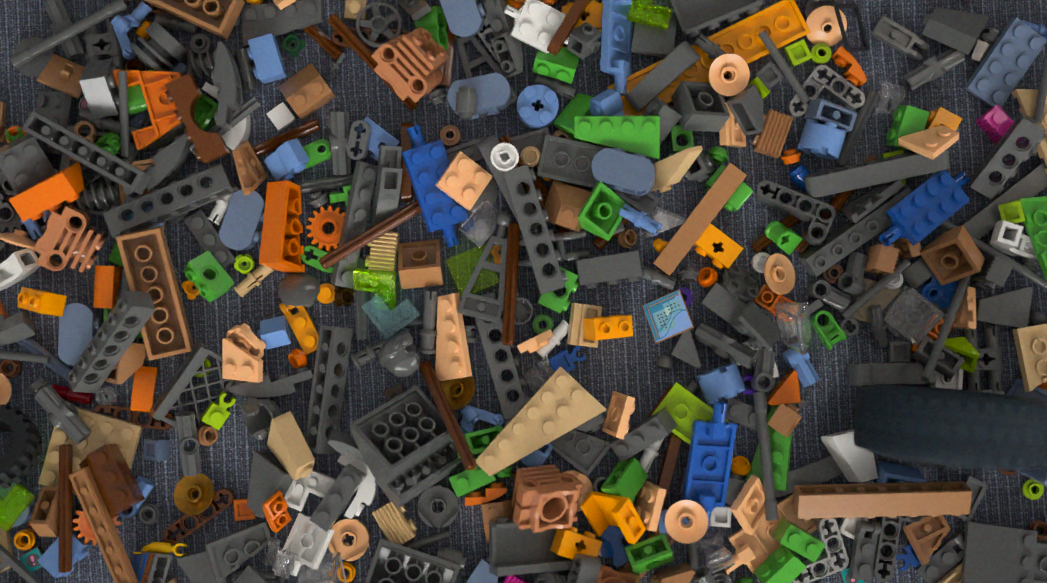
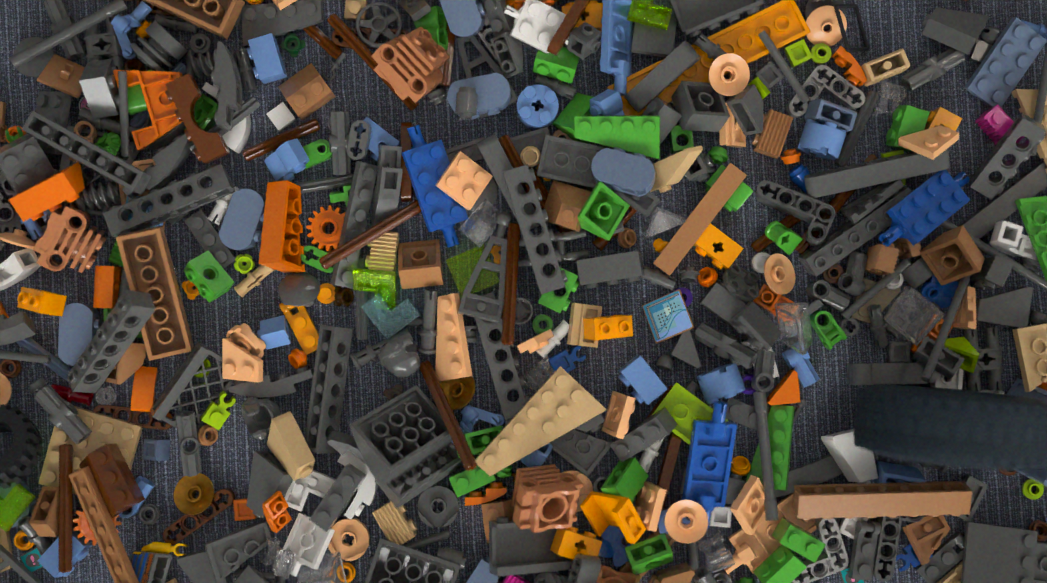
(42, 543): none -> dark grey pin
(248, 167): medium nougat wing -> none
(318, 198): dark grey plate -> none
(453, 141): medium nougat plate -> none
(504, 156): white wheel -> none
(640, 219): medium blue pin -> none
(642, 380): none -> medium blue brick
(785, 419): medium nougat brick -> none
(885, 67): none -> tan brick
(899, 38): dark grey hinge -> none
(1012, 211): lime plate -> none

